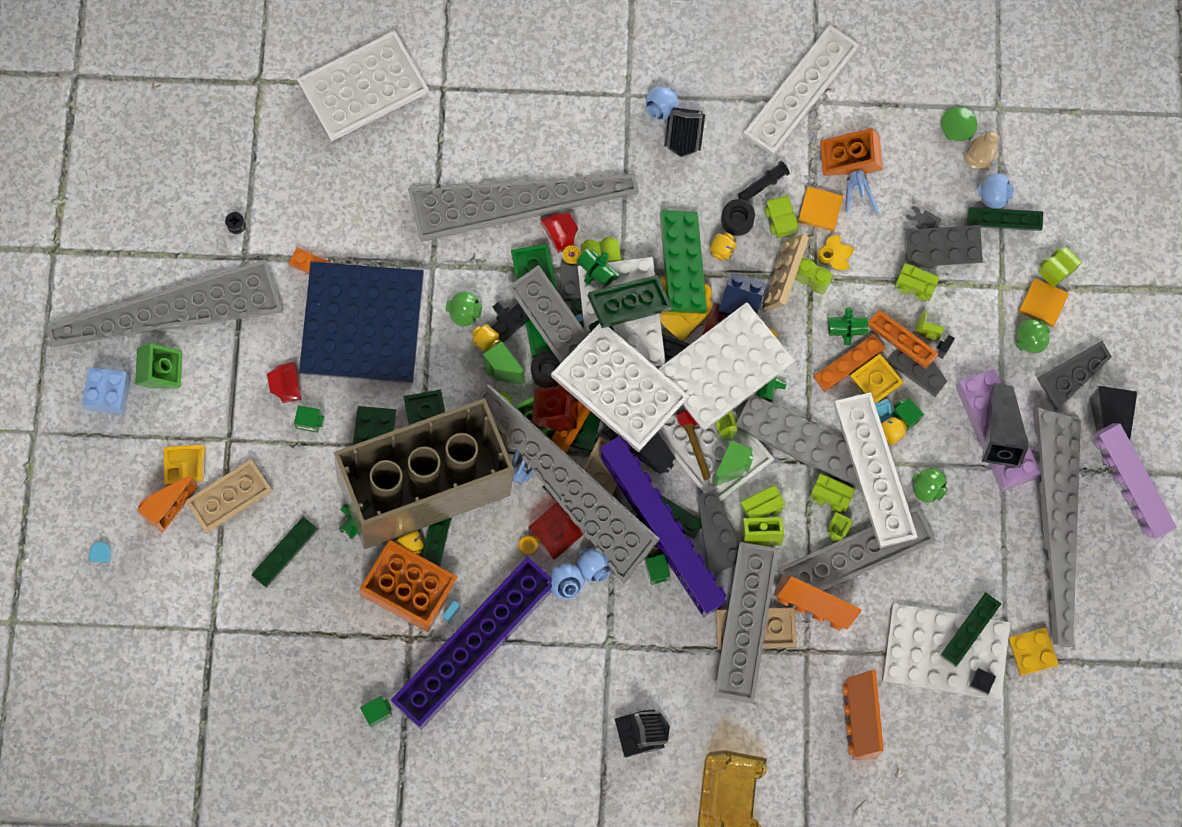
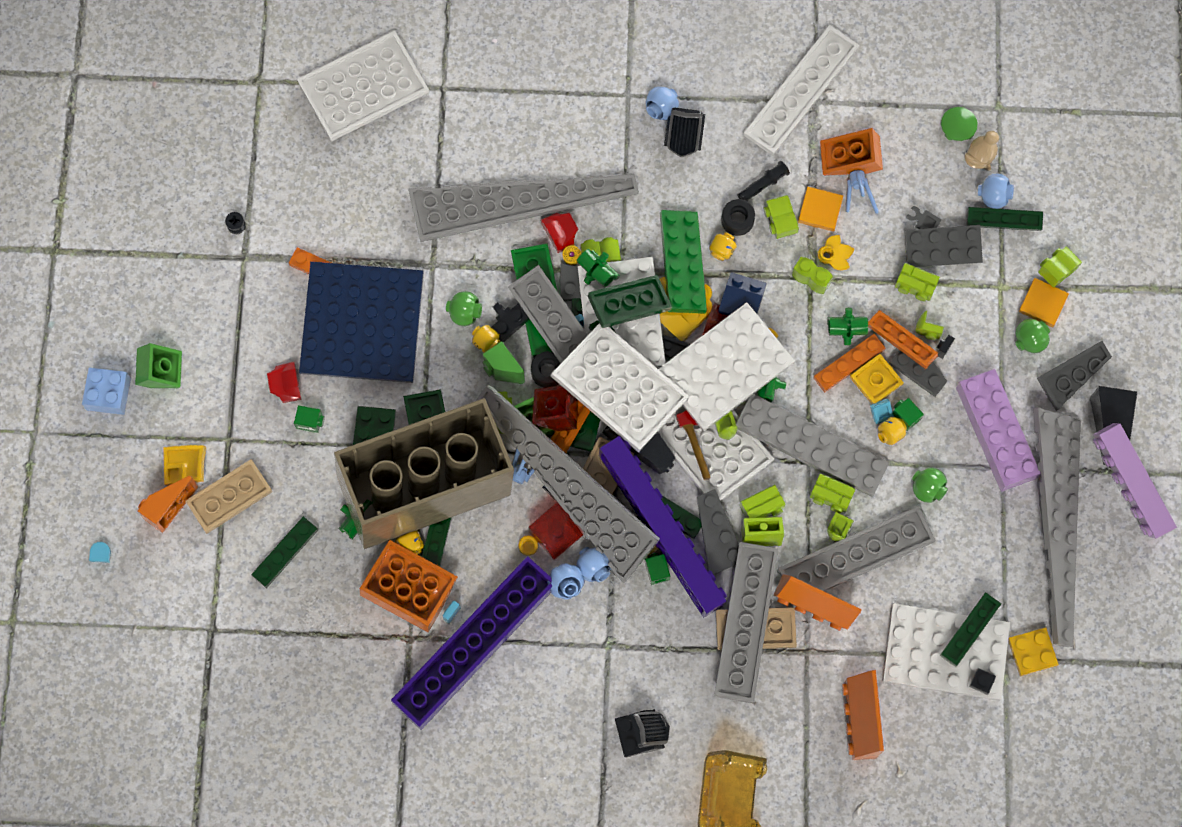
(218, 298): light grey wing -> none
(376, 711): green brick -> none
(734, 463): bright green slope -> none
(785, 272): tan plate -> none
(875, 470): white plate -> none
(1004, 433): black slope -> none

